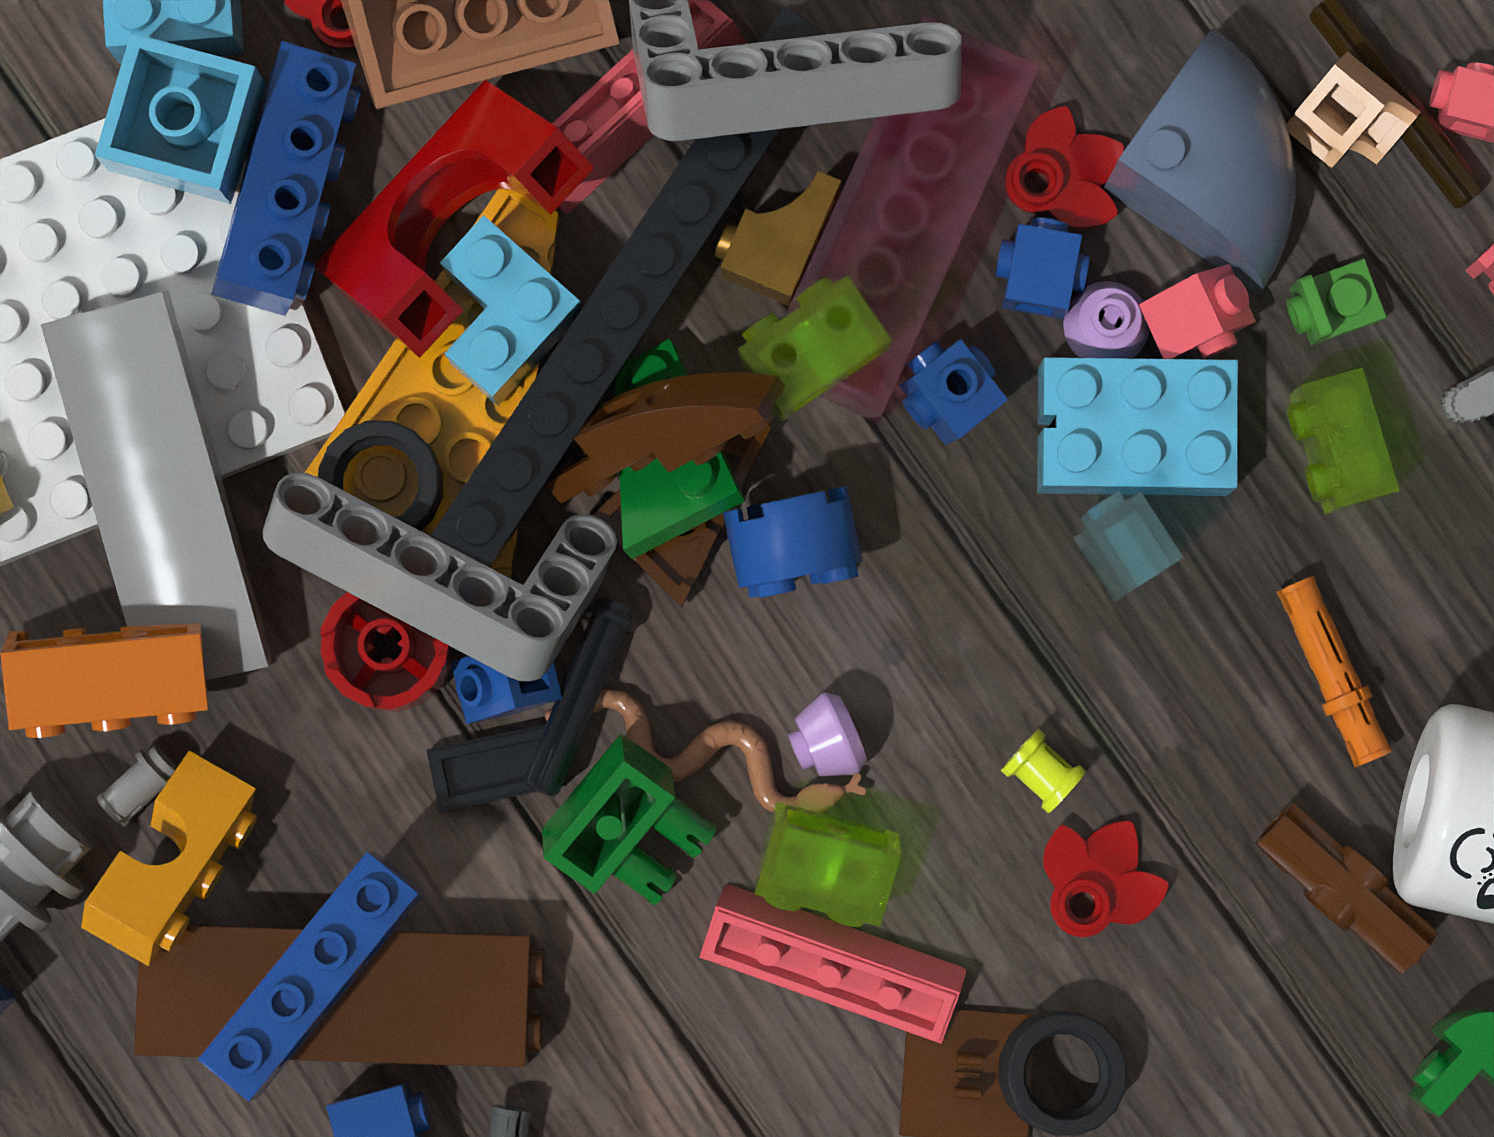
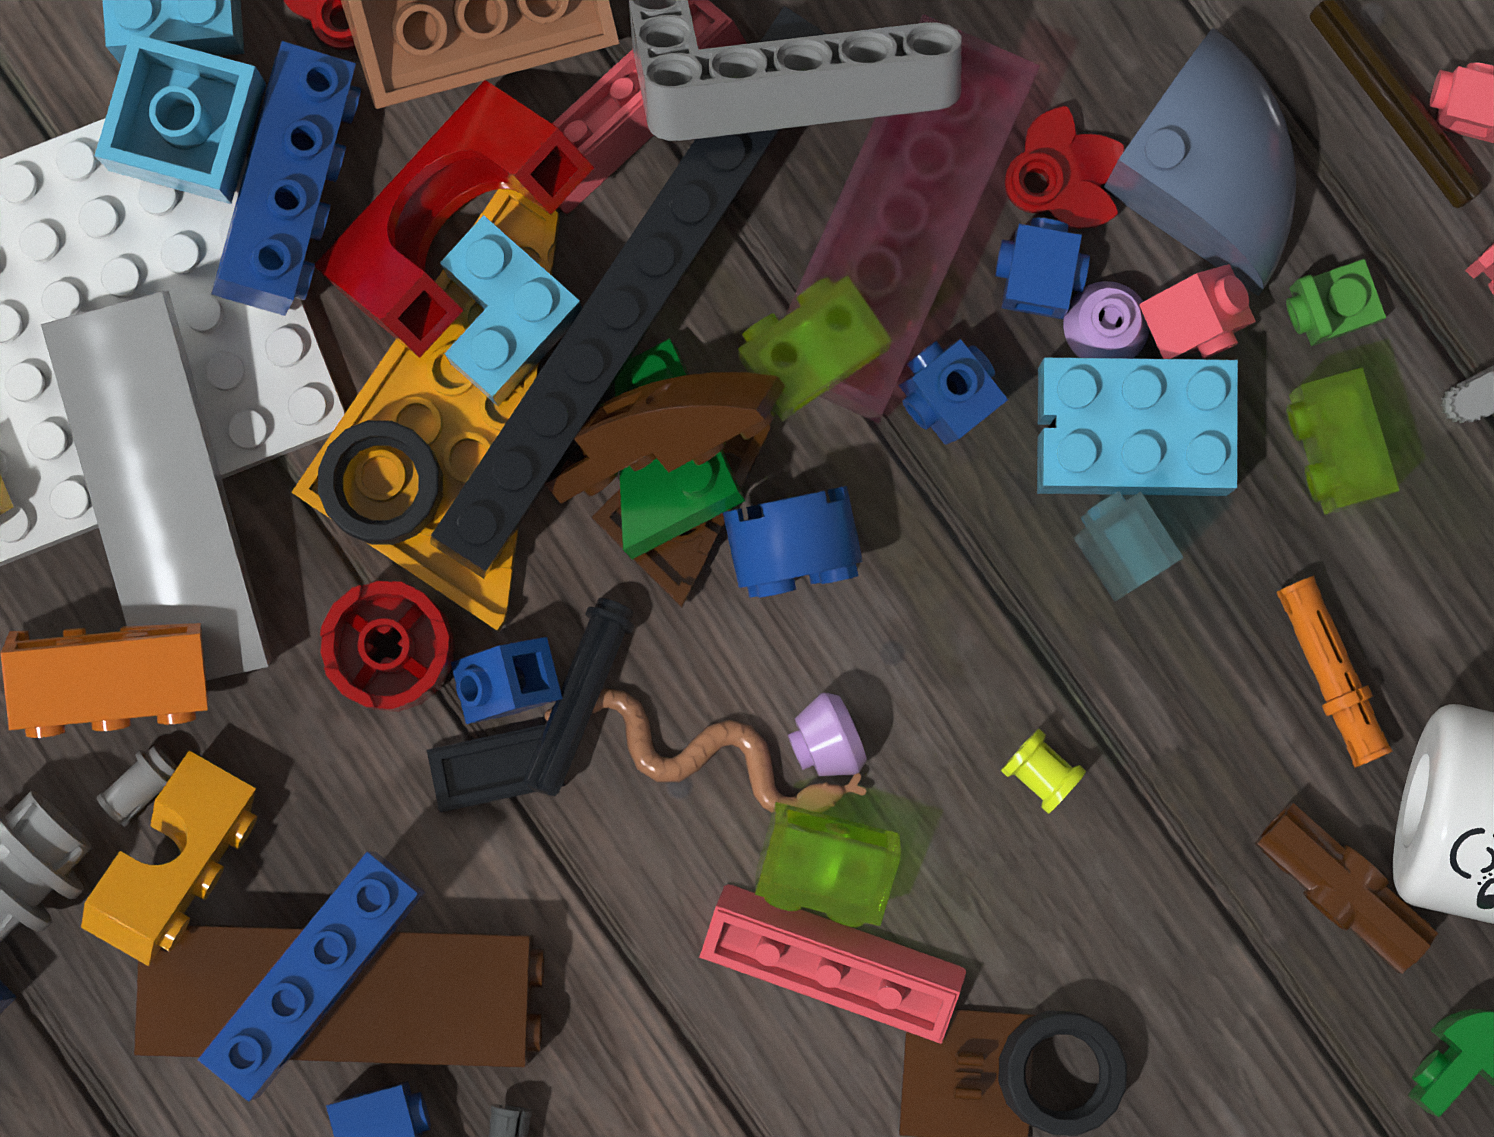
(437, 587): light grey beam -> none
(611, 812): green brick -> none
(775, 247): pearl gold arch -> none
(1106, 872): red plate -> none
(1351, 112): light nougat brick -> none

